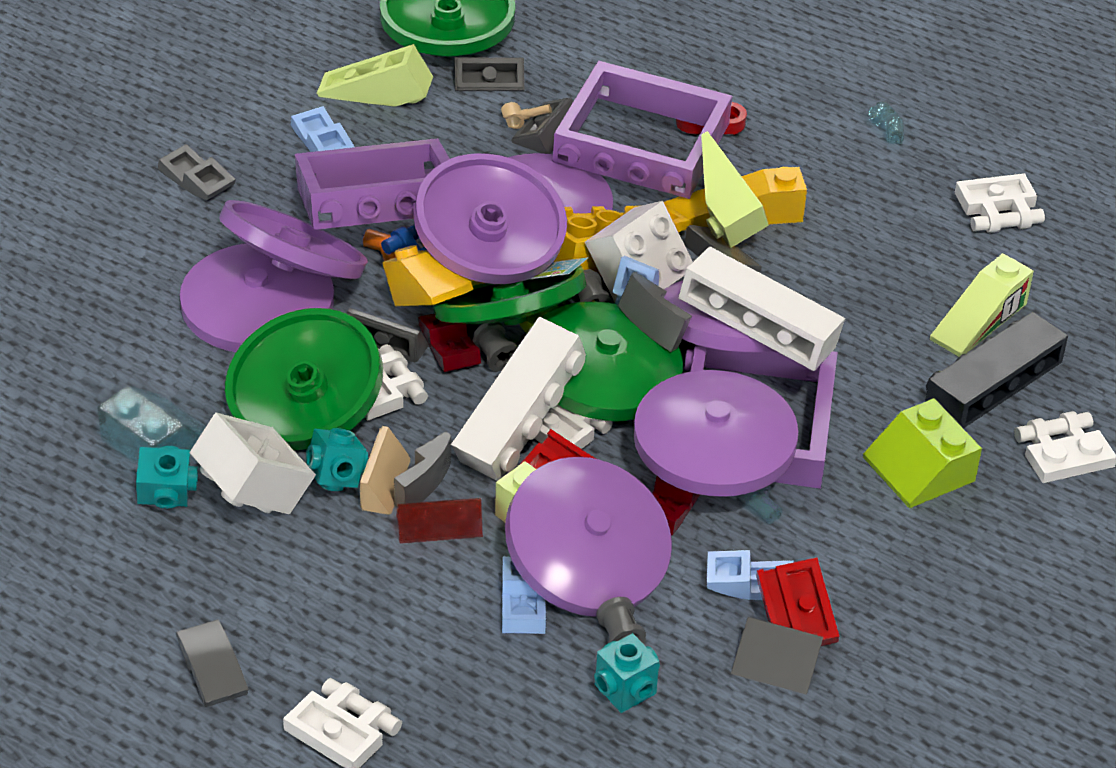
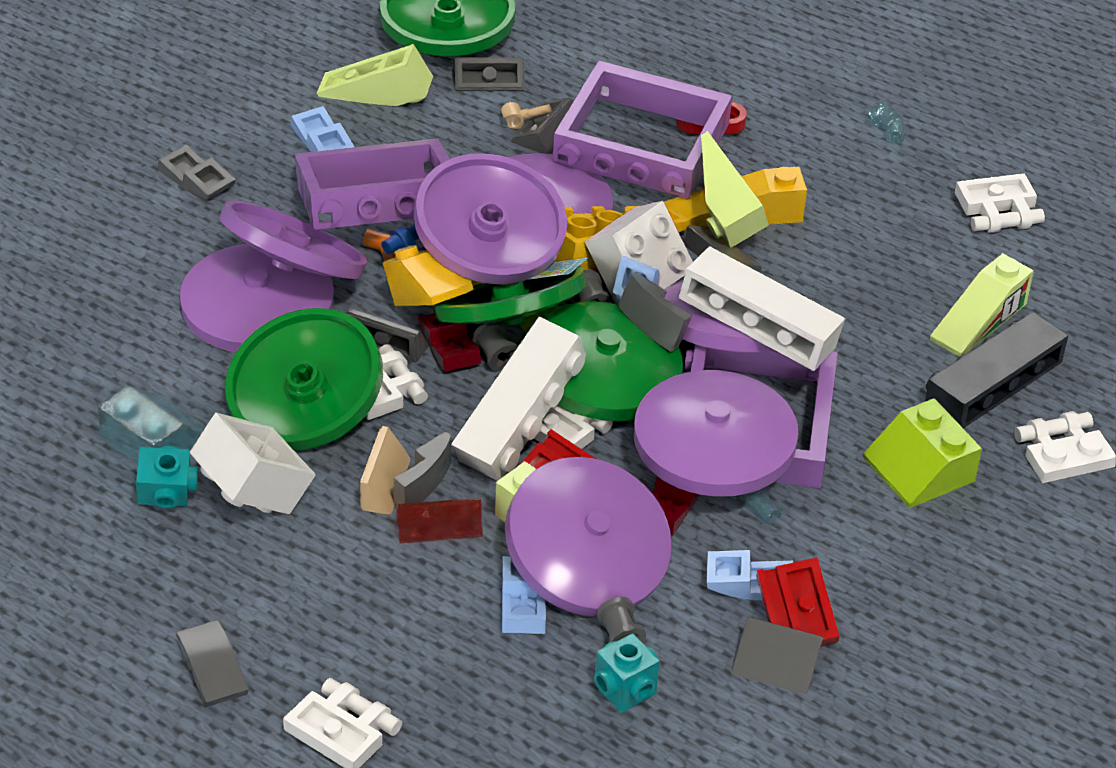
(336, 458): teal brick -> none

